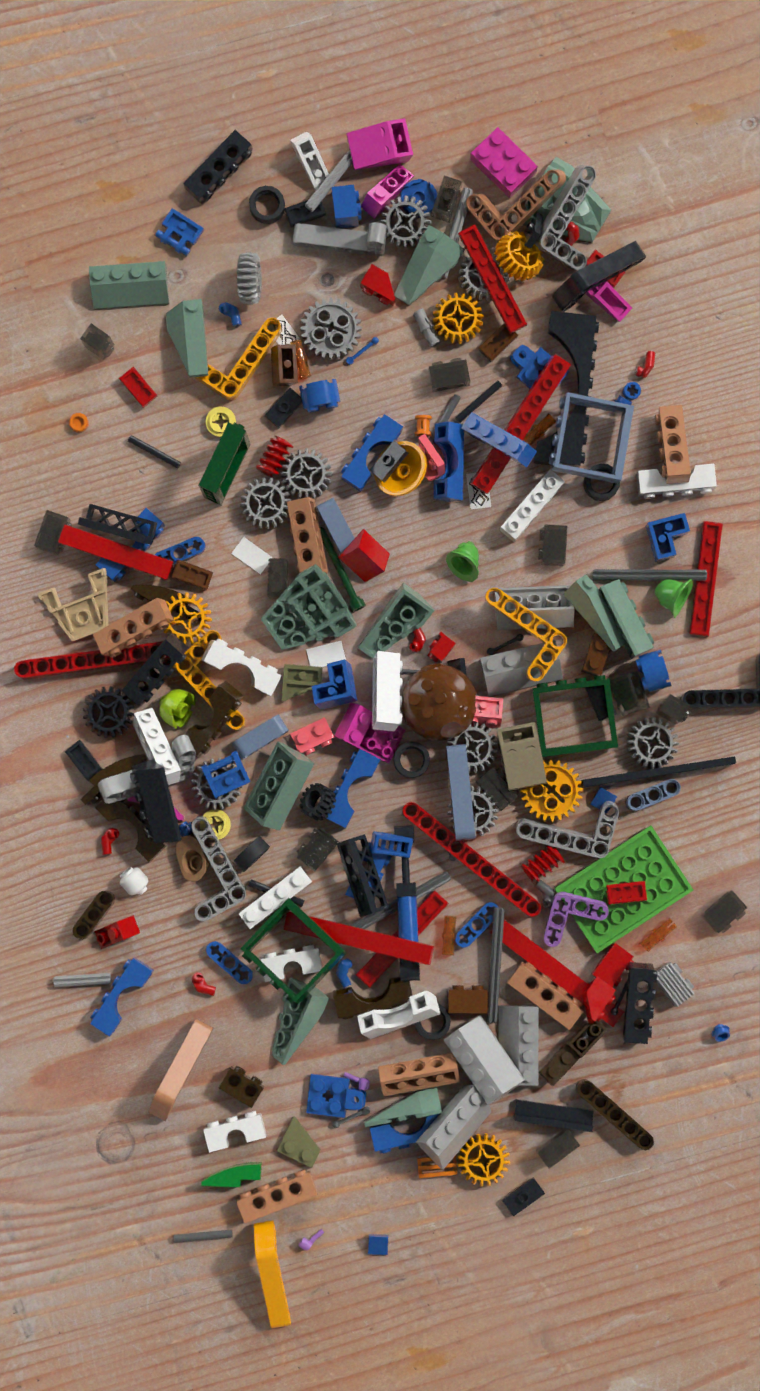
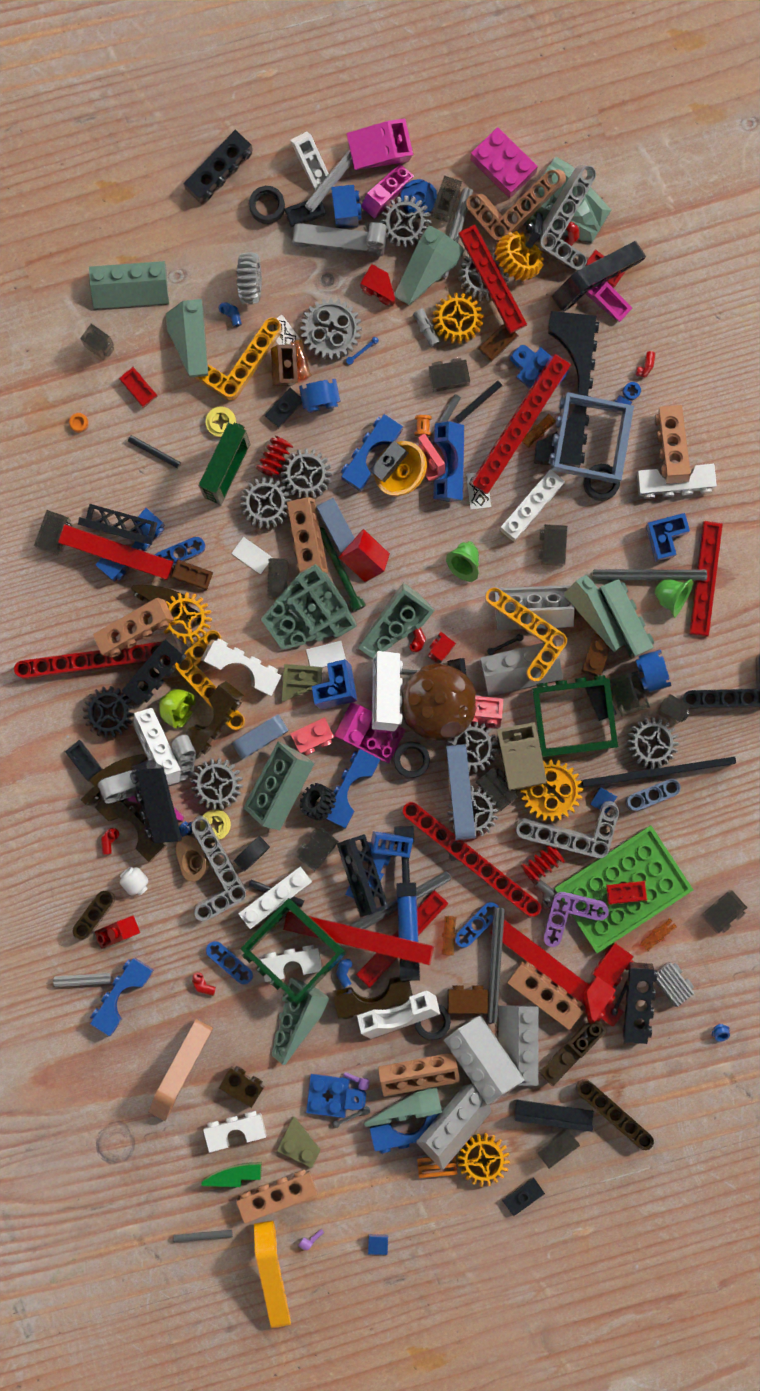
(83, 615): tan wing -> none
(183, 227): blue plate -> none
(228, 780): blue plate -> none
(500, 439): arch -> none

